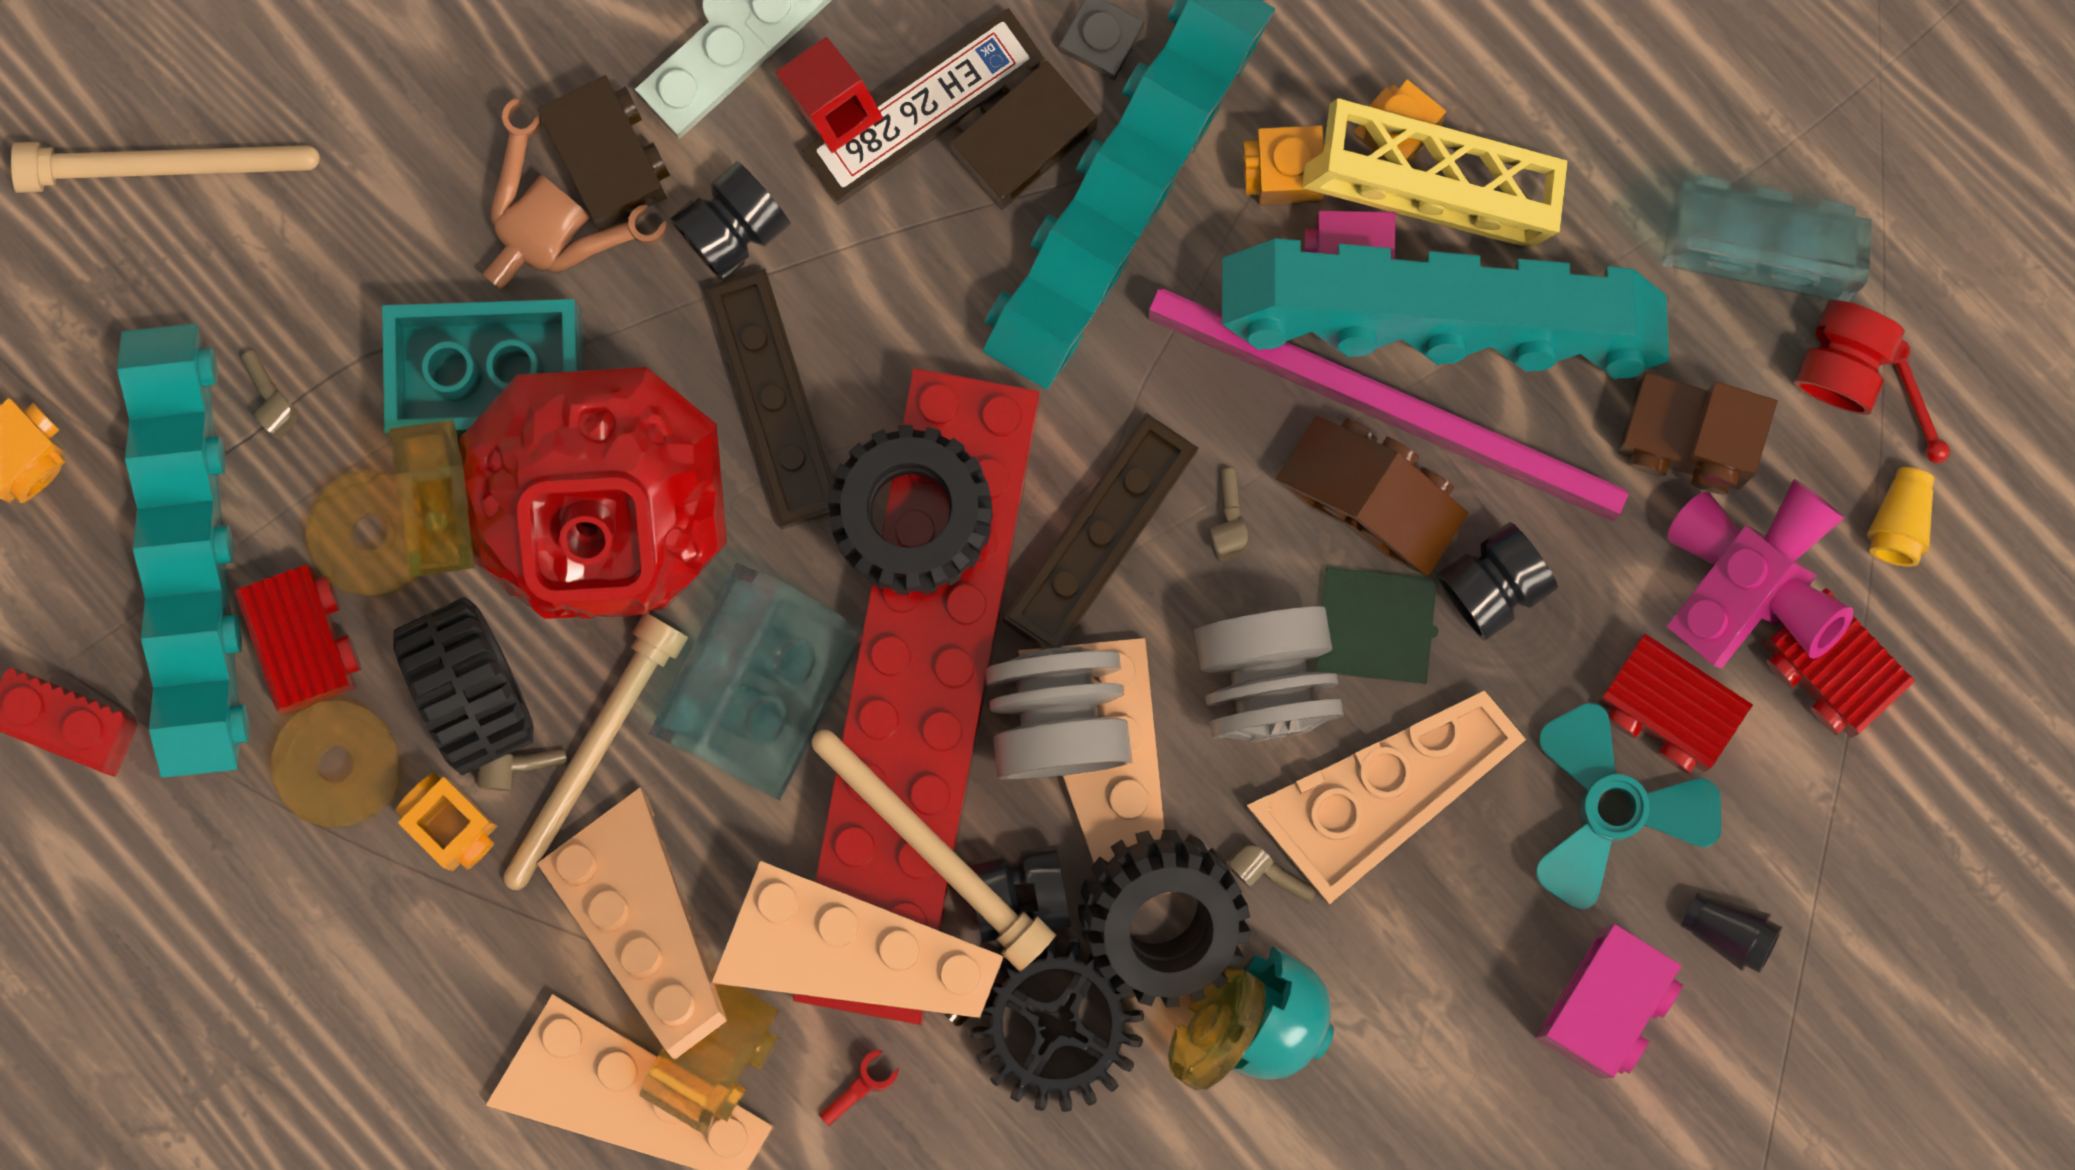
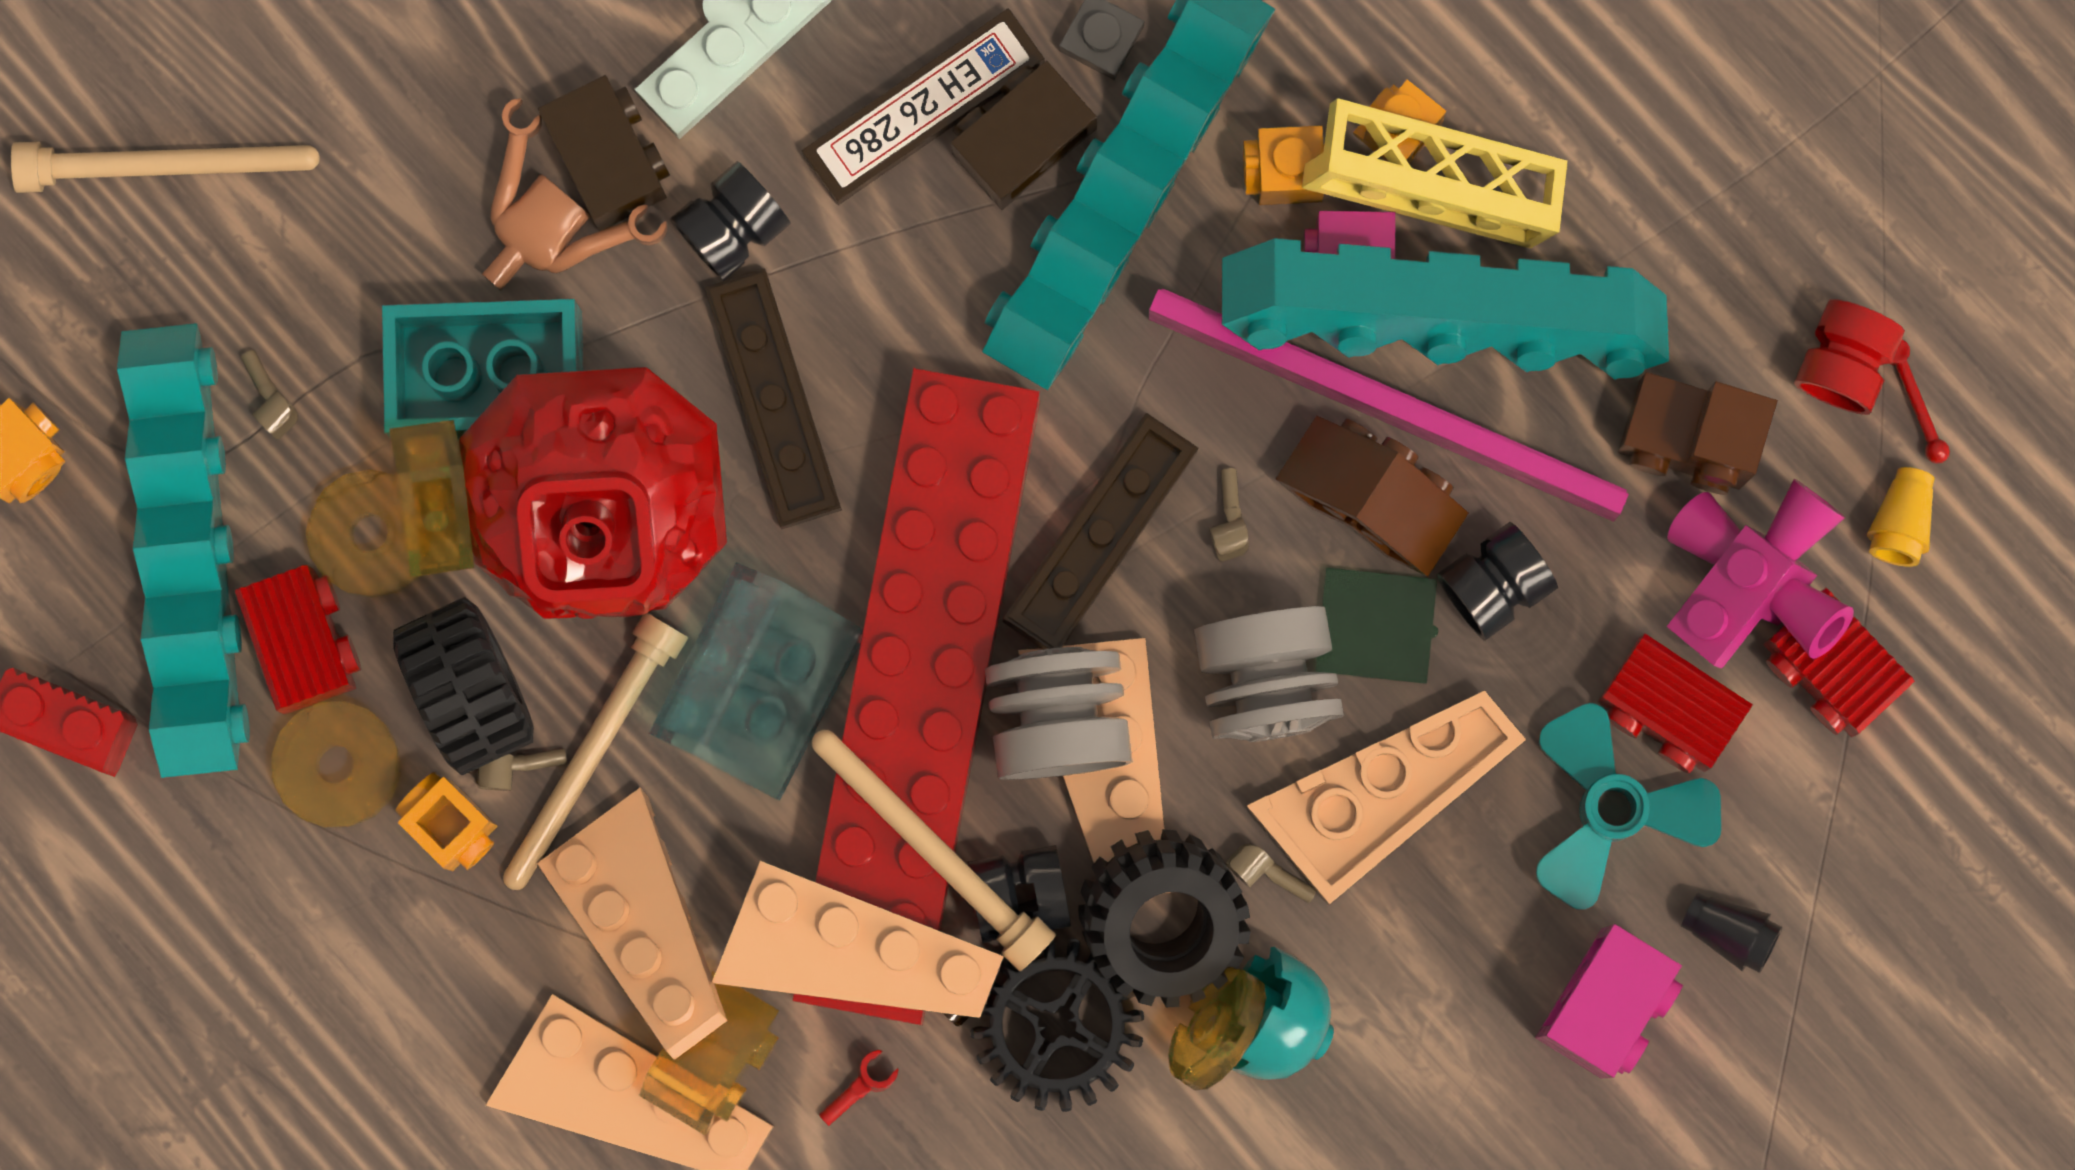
(829, 94): red brick -> none
(910, 454): black tyre -> none
(1768, 239): clear light blue slope -> none

